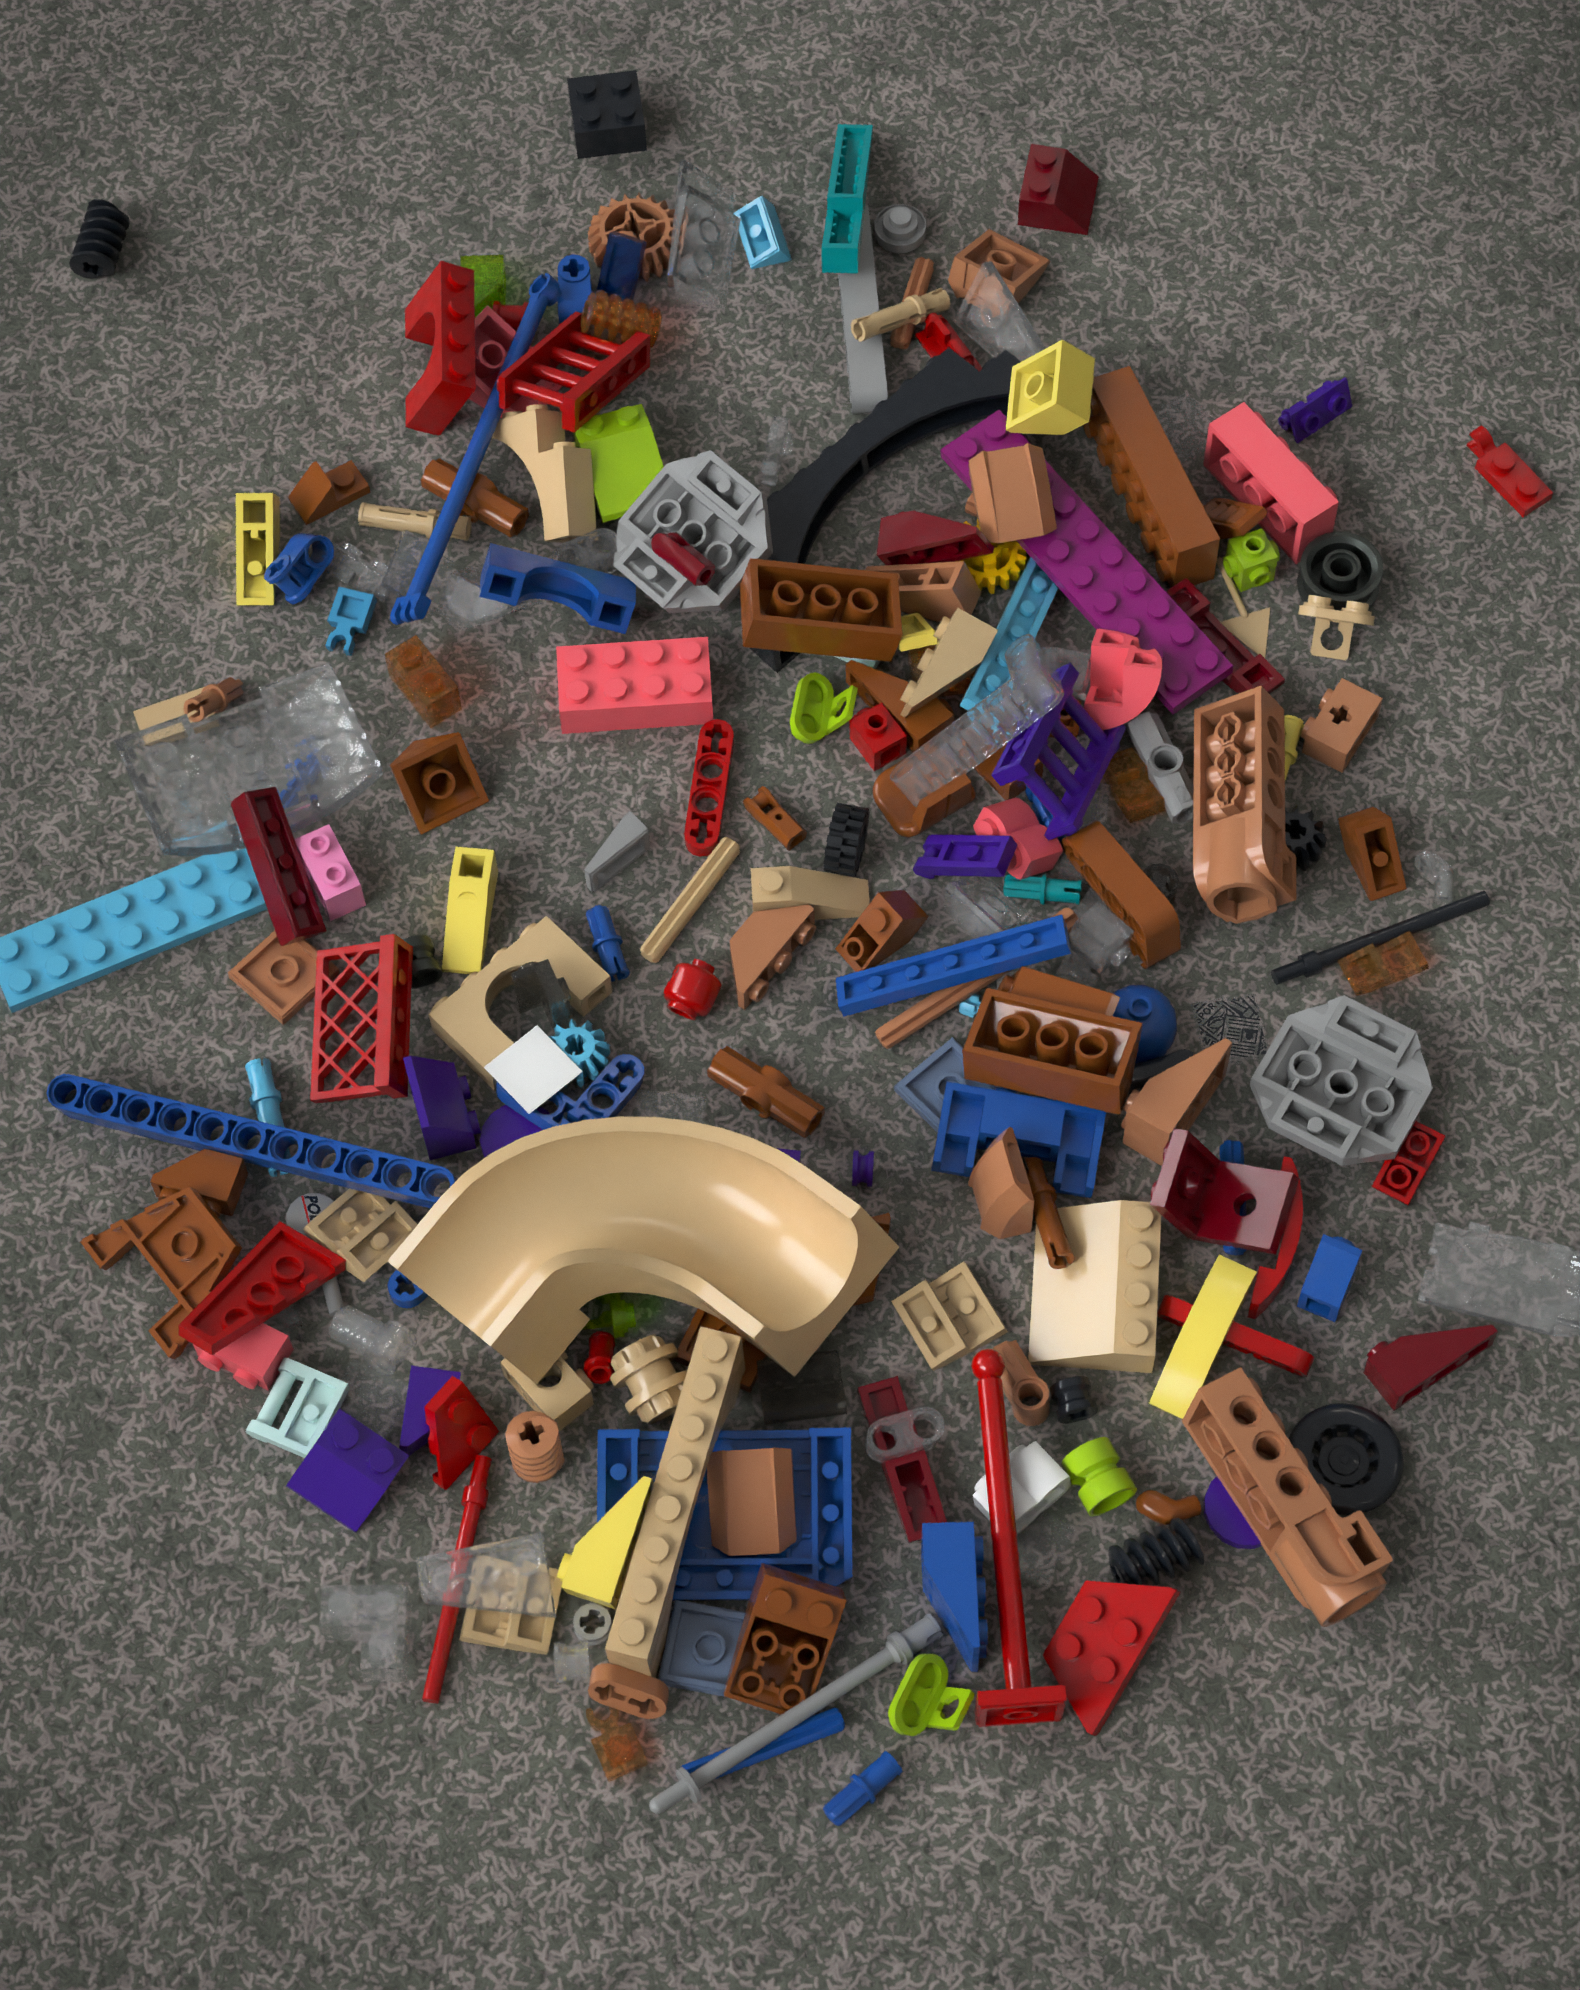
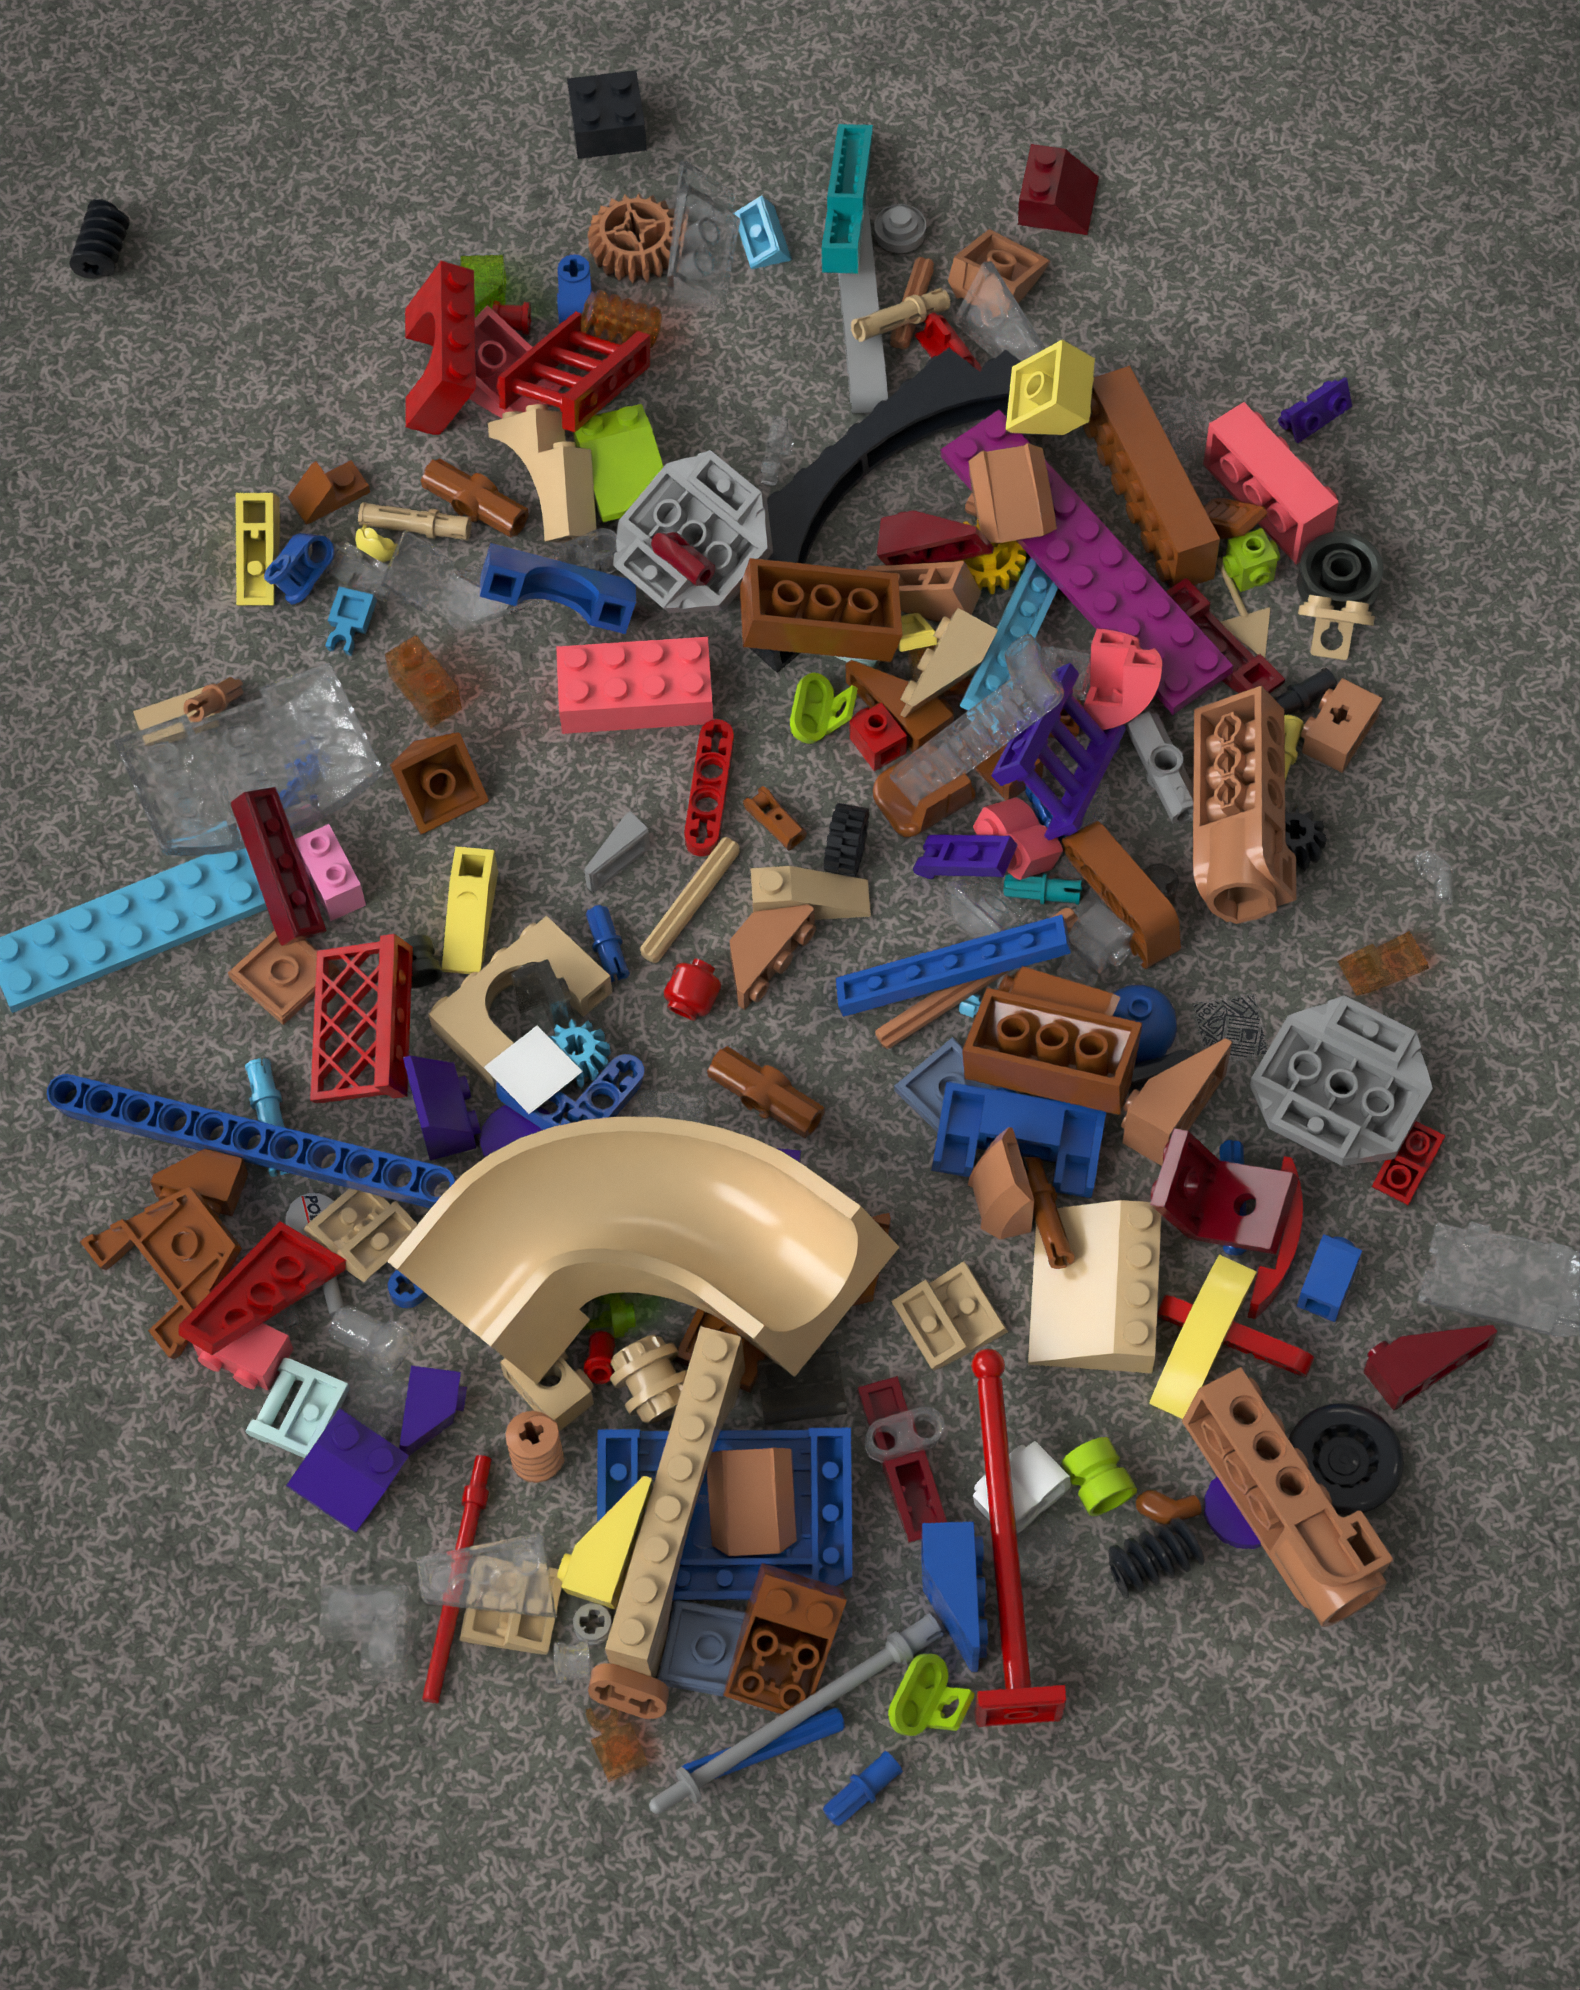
(374, 544): none -> light yellow plate
(414, 606): blue hinge -> none
(457, 1430): red wing -> none
(621, 265): clear blue tile -> none
(863, 1168): dark purple bush -> none
(881, 929): dark orange slope -> none
(1020, 1382): nougat piece -> none
(1073, 1399): black wheel -> none
(1104, 1644): red wing -> none
(1132, 787): clear orange slope -> none
(1302, 695): none -> black pin
(1313, 963): black bar -> none
(1373, 851): dark orange slope -> none
(1508, 473): red plate -> none

